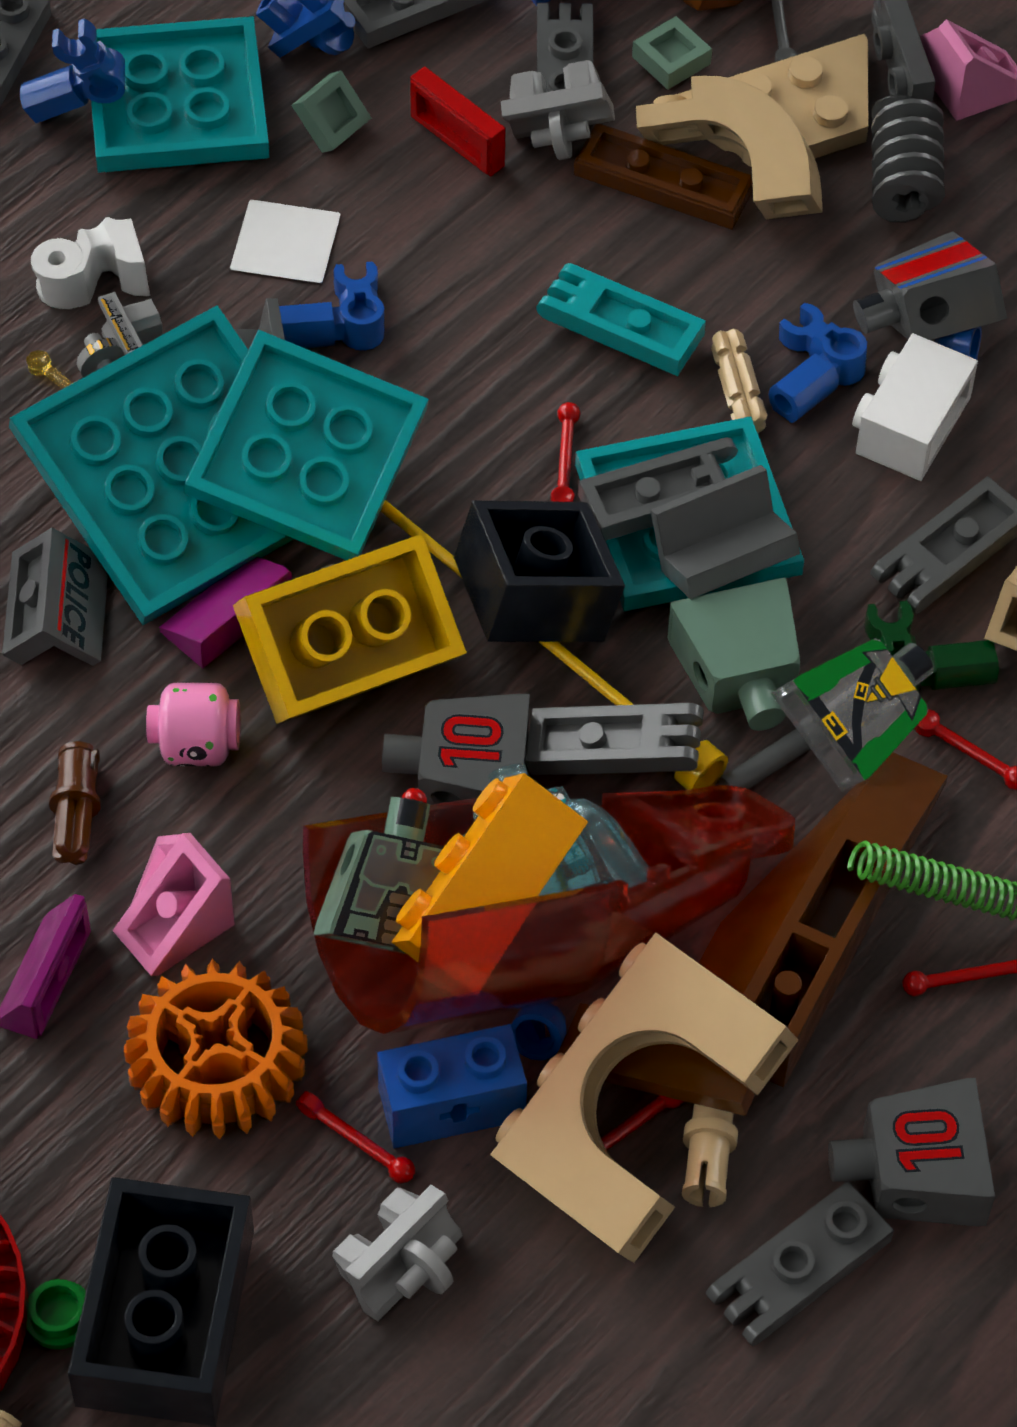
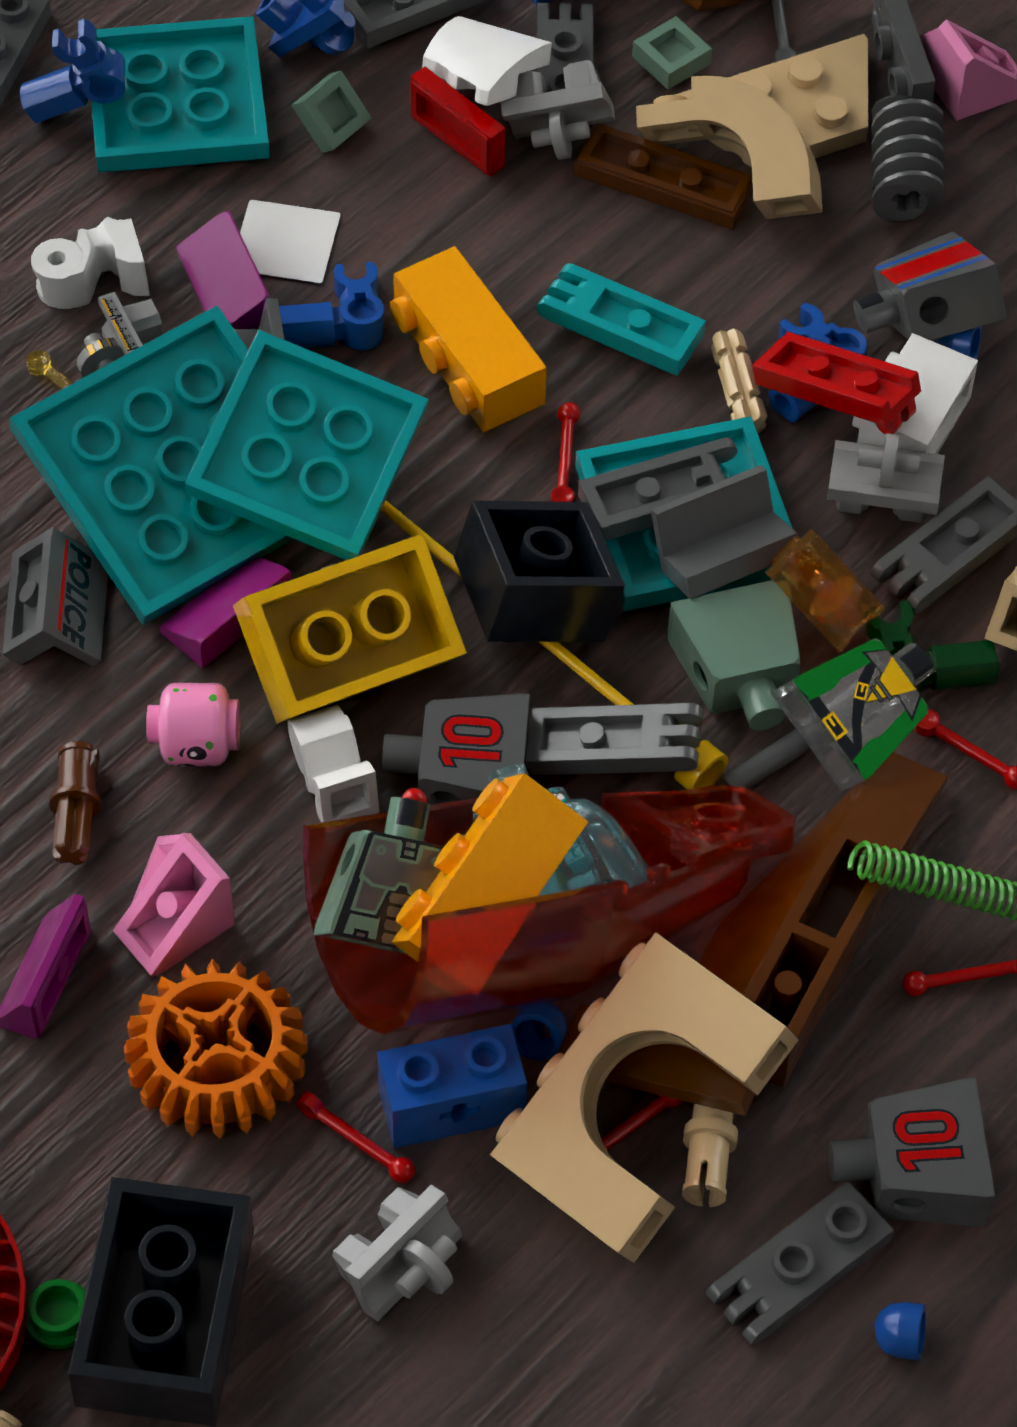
(224, 272): none -> magenta slope
(332, 765): none -> white leg
(468, 339): none -> light orange brick
(484, 58): none -> white slope
(823, 588): none -> clear orange hips
(840, 380): none -> red hinge
(885, 478): none -> light grey hips
(902, 1330): none -> blue hinge

